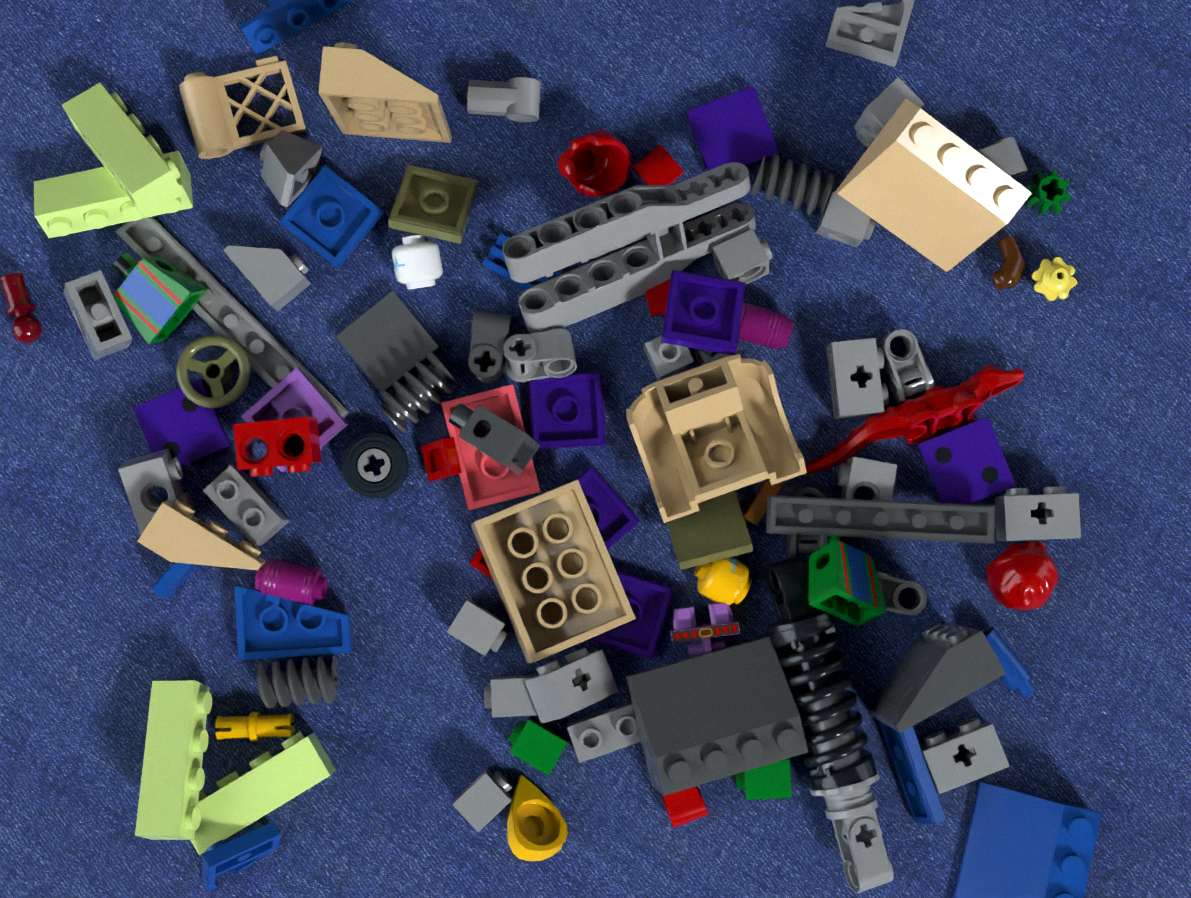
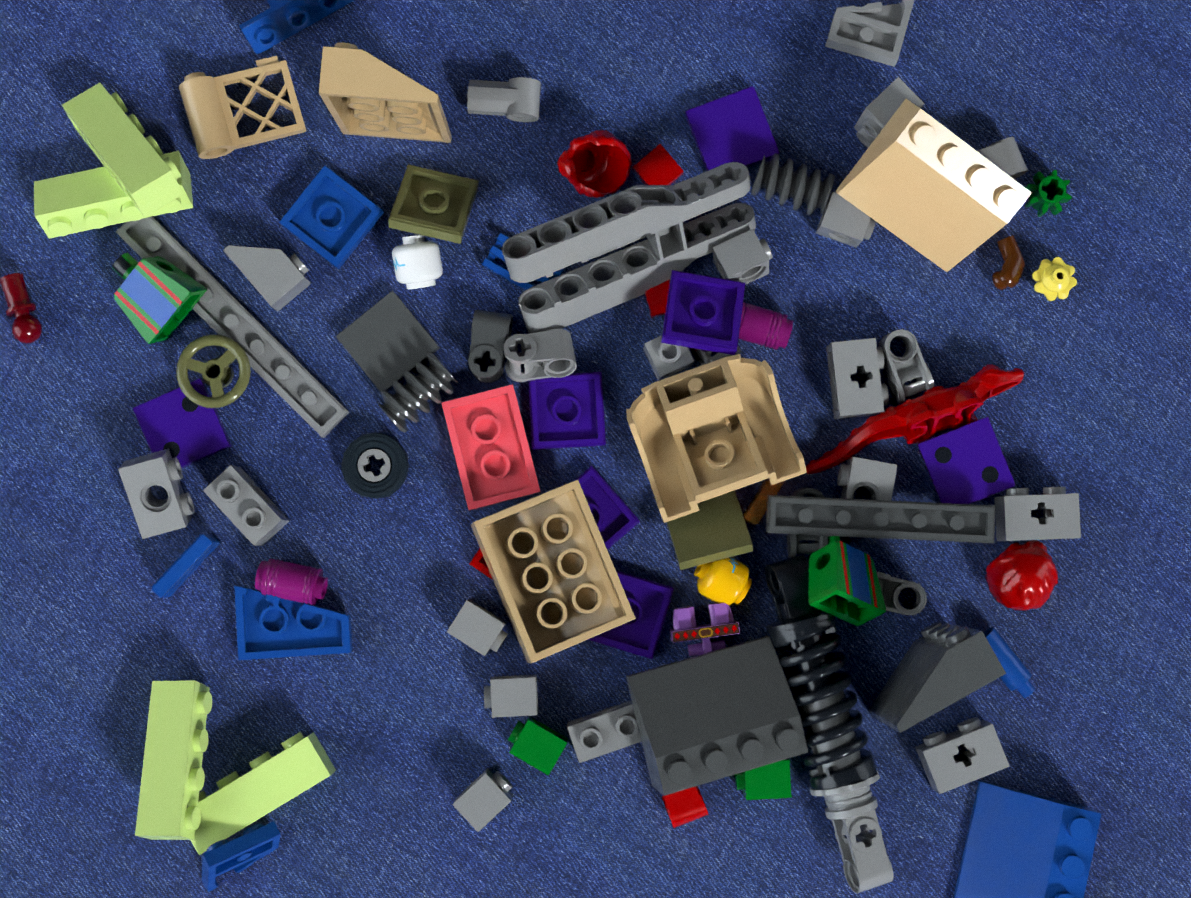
(97, 315): light grey brick -> none
(188, 540): tan slope -> none
(254, 726): yellow pin -> none
(277, 438): red brick -> none
(289, 165): light grey slope -> none
(296, 398): medium lavender plate -> none
(298, 683): dark grey piece -> none
(441, 459): red tile -> none
(503, 443): dark grey torso -> none
(534, 824): yellow piece -> none
(572, 685): light grey brick -> none
(913, 775): blue tile -> none

